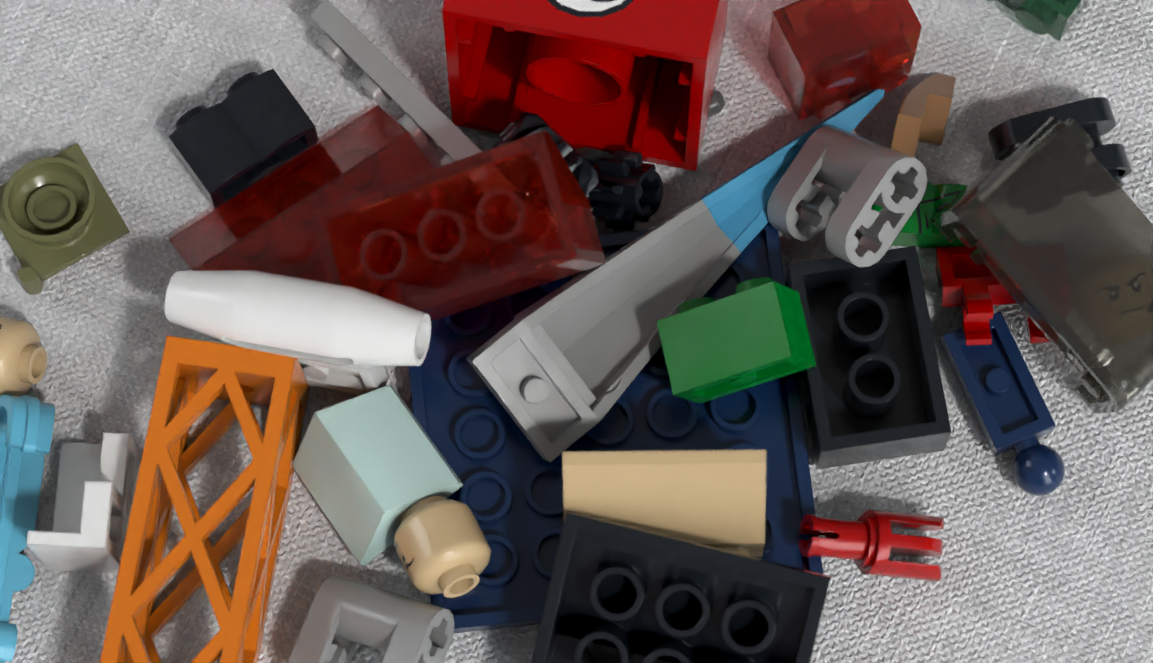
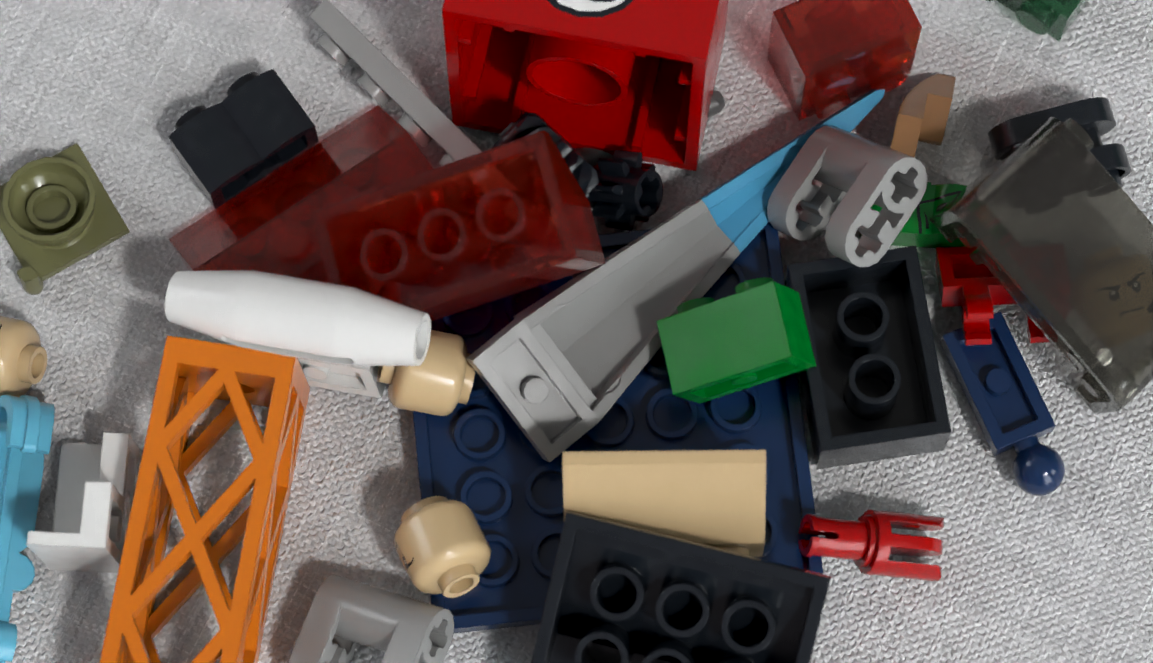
(369, 466): light aqua slope -> none
(437, 383): none -> tan head

